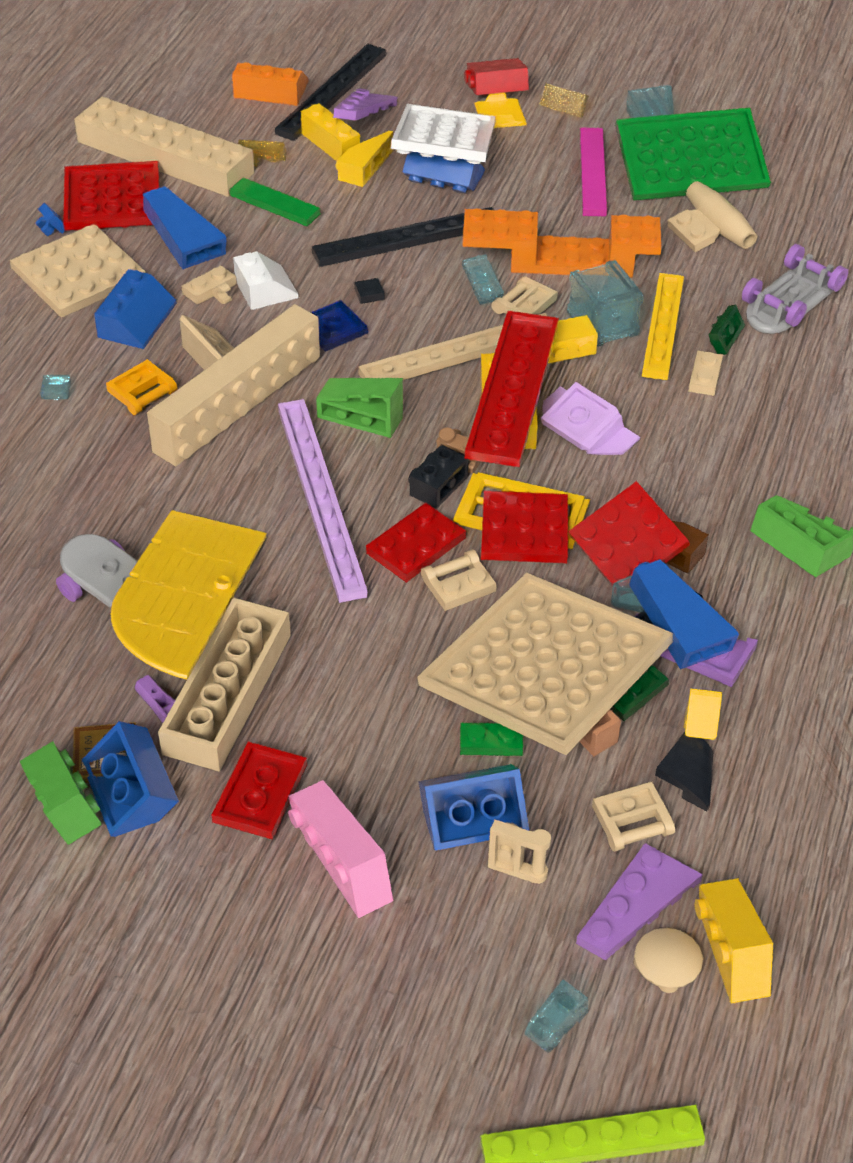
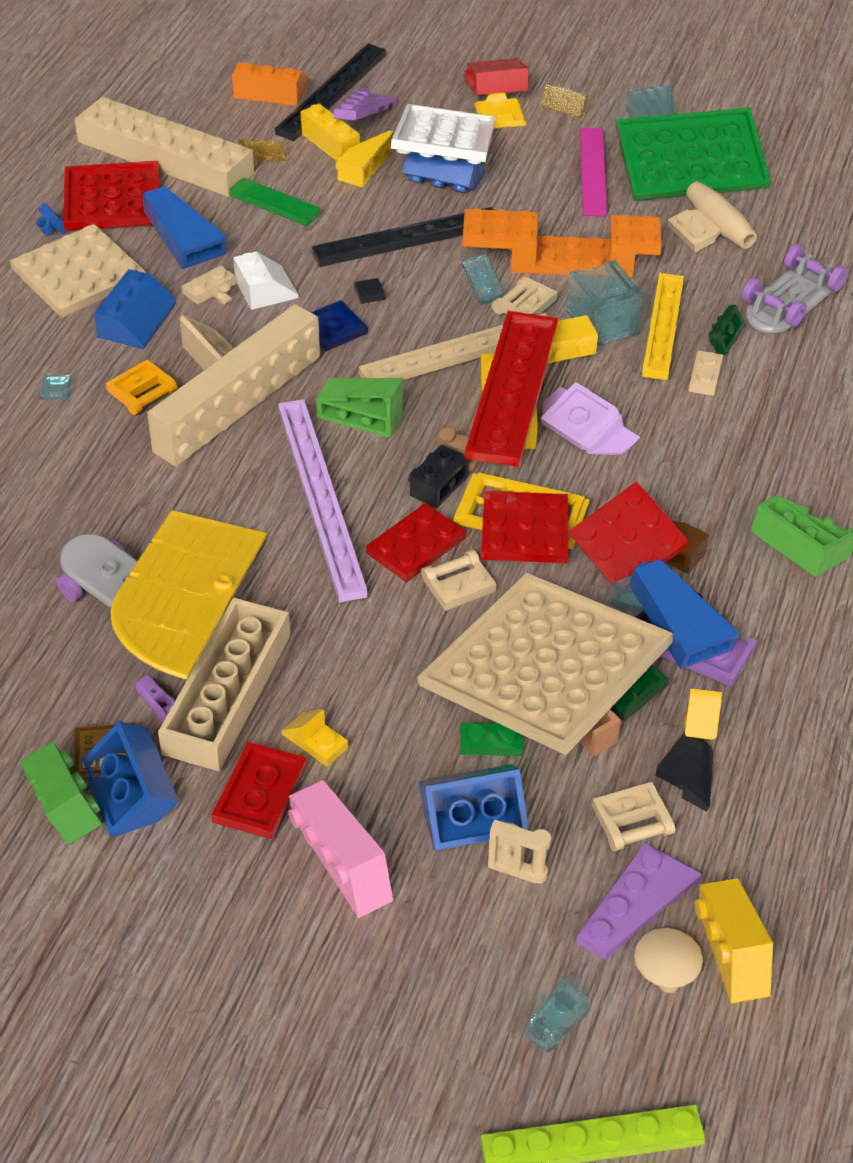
(315, 737): none -> yellow slope

